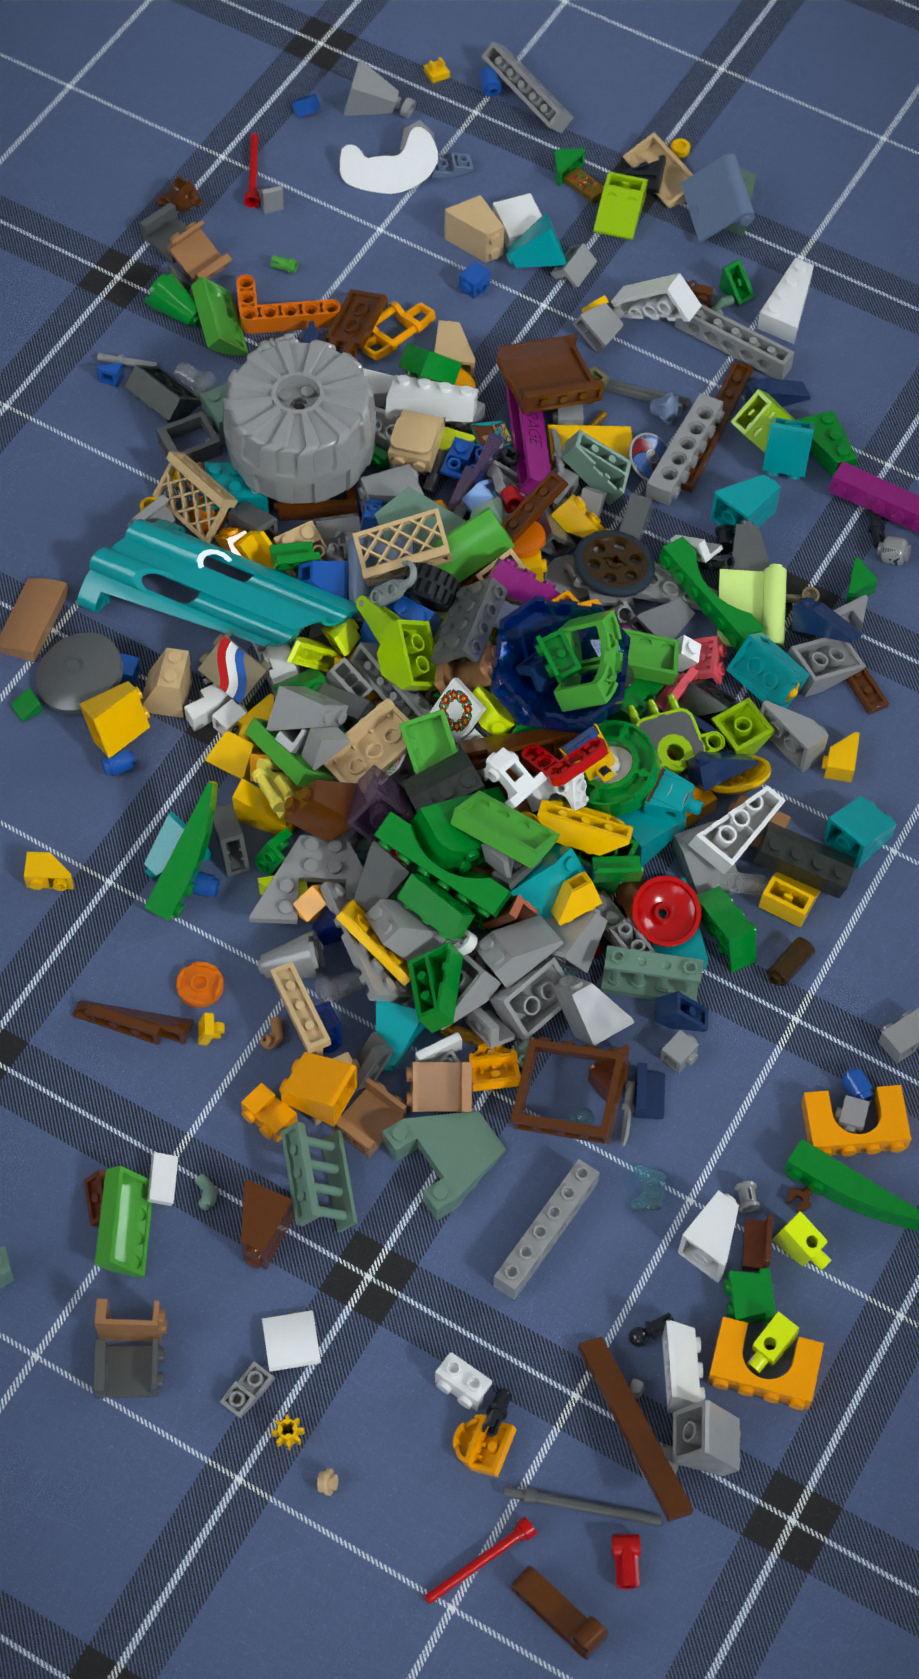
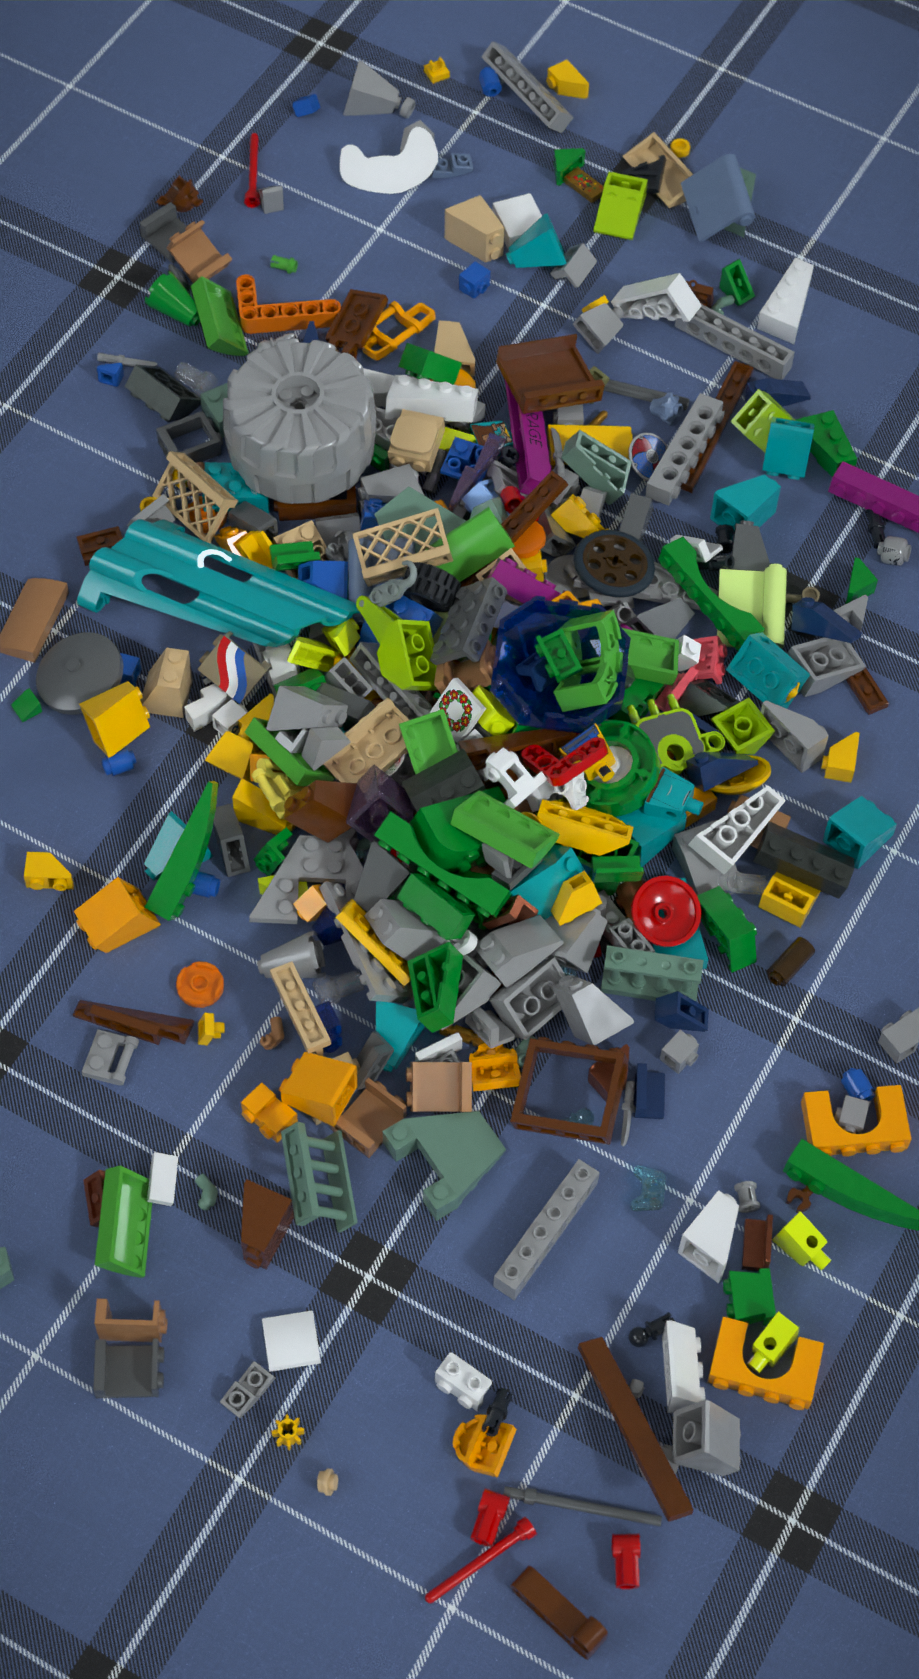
(92, 542): none -> reddish brown plate
(102, 1056): none -> light grey plate
(115, 916): none -> light orange slope
(491, 1511): none -> red piece
(567, 80): none -> yellow slope

